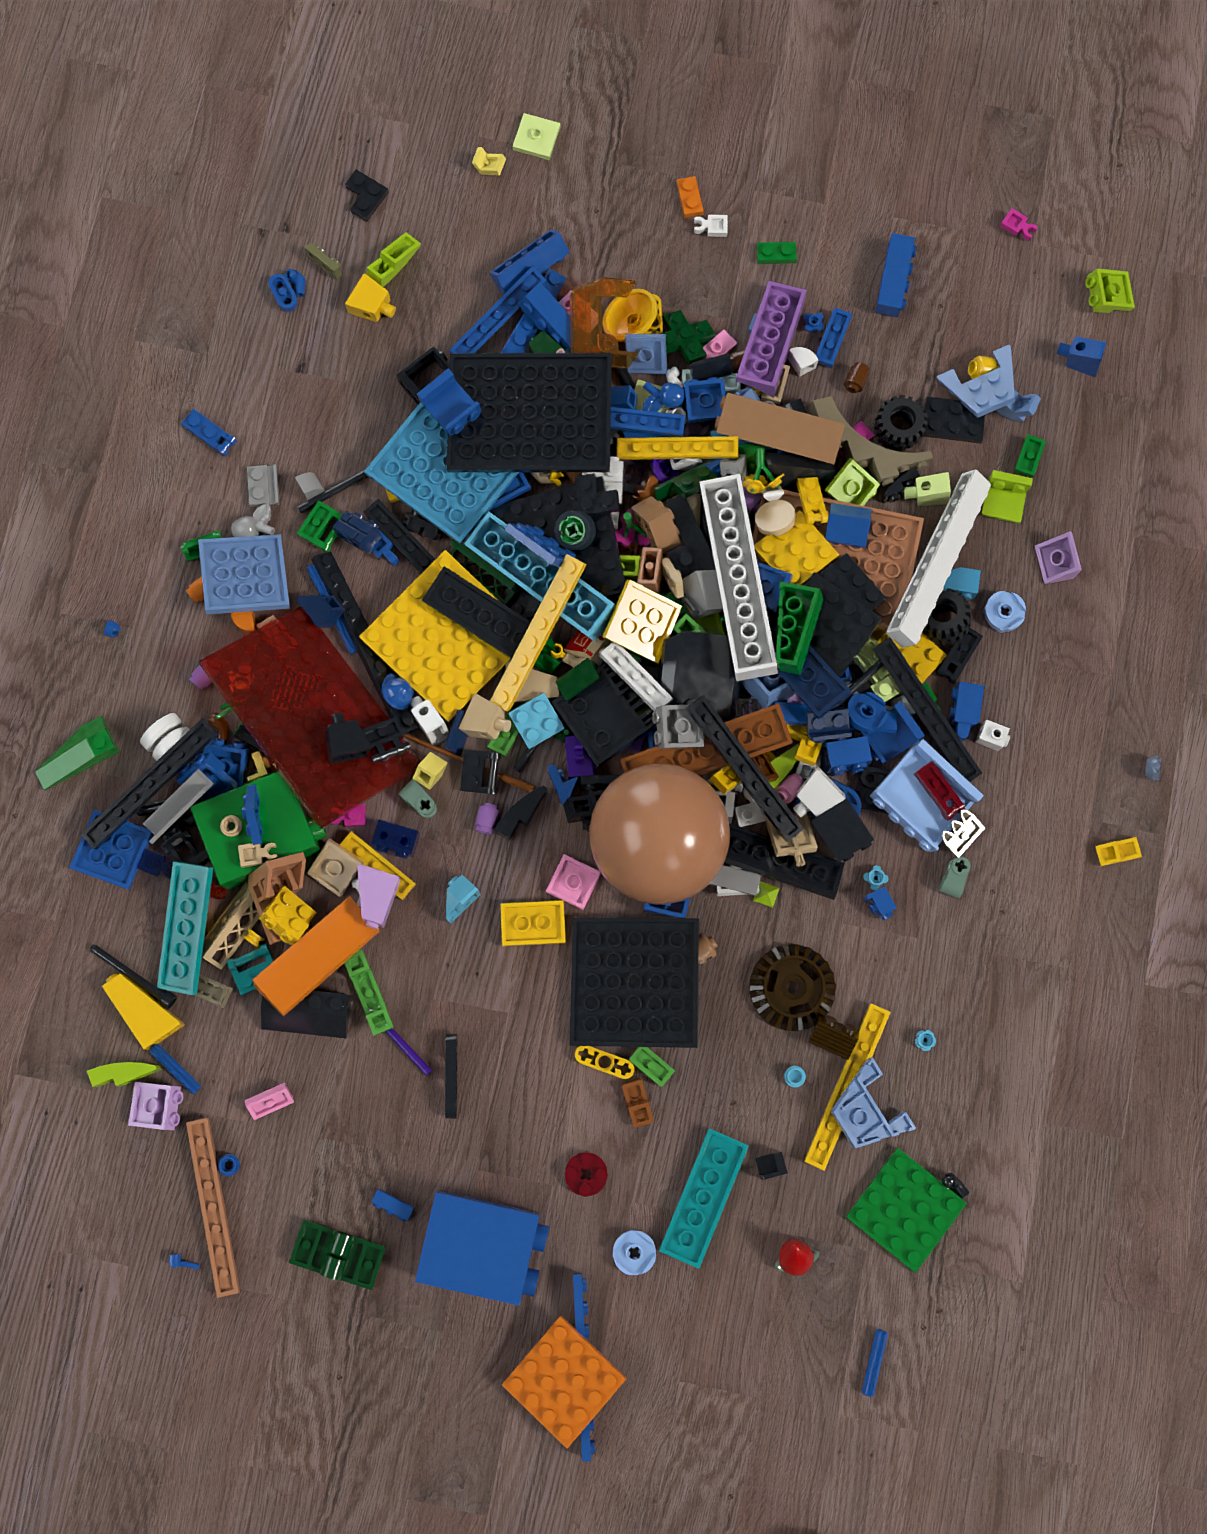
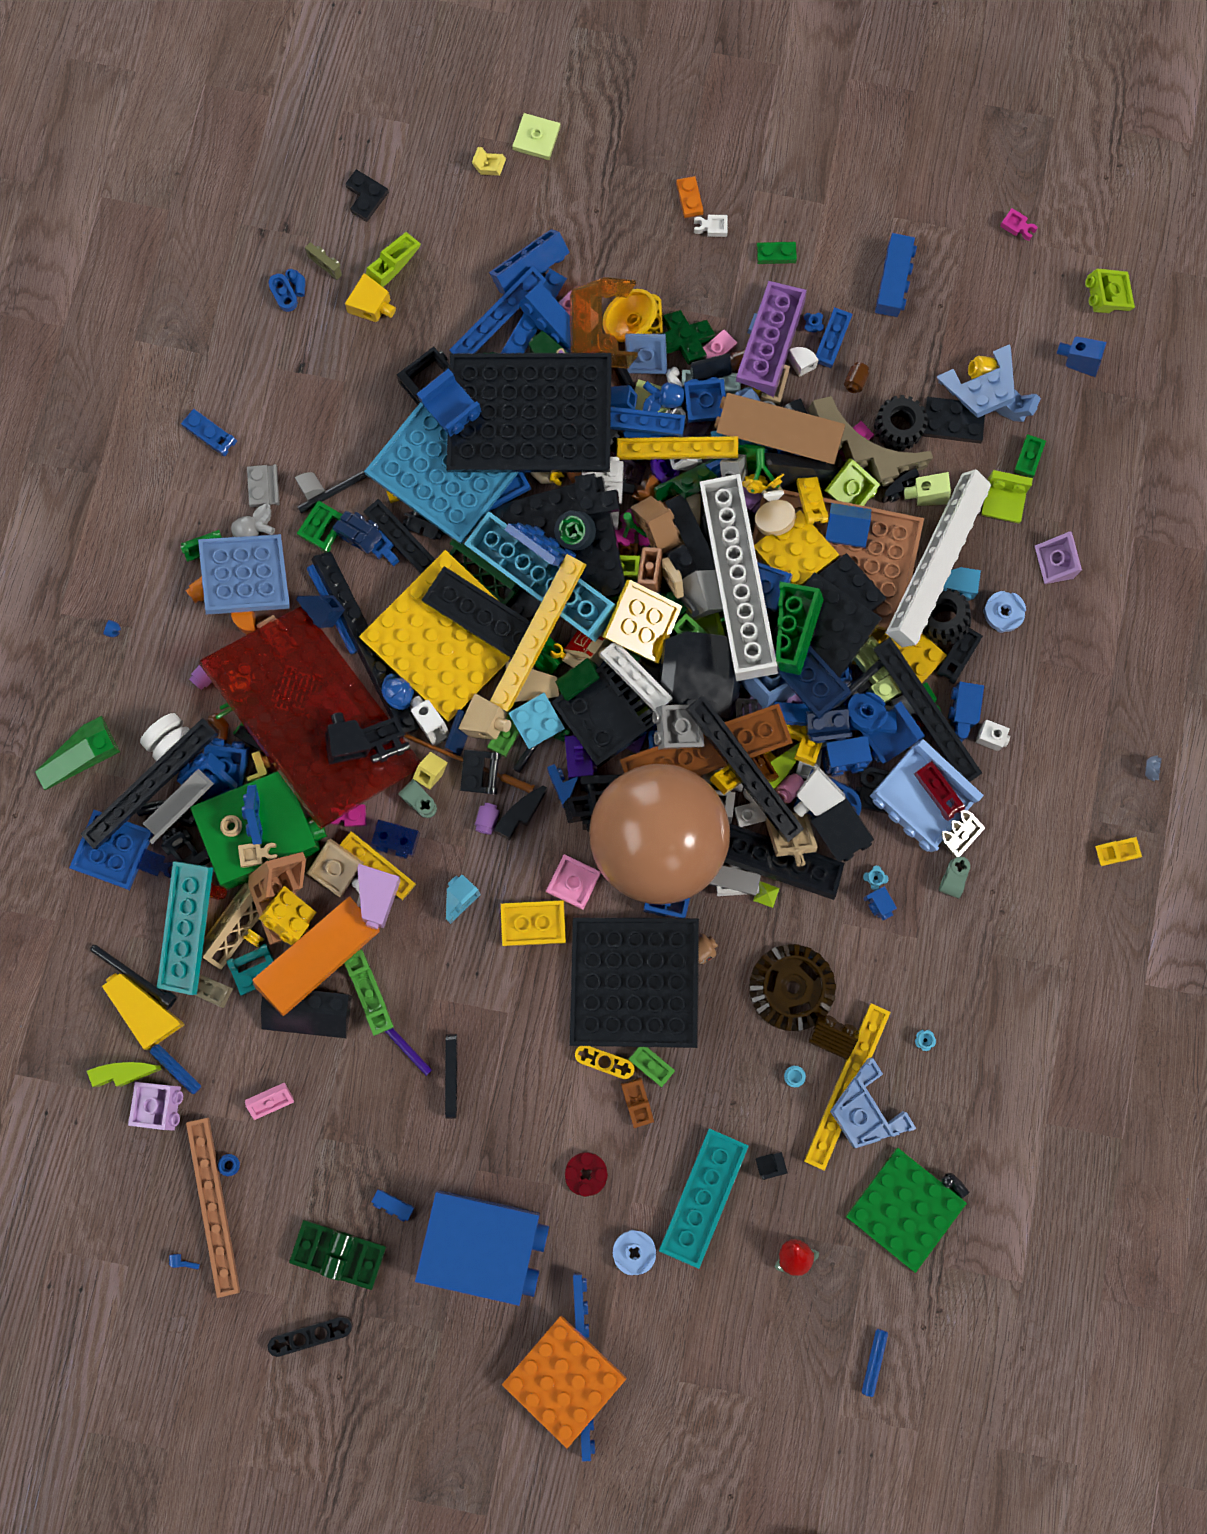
(309, 1333): none -> black beam

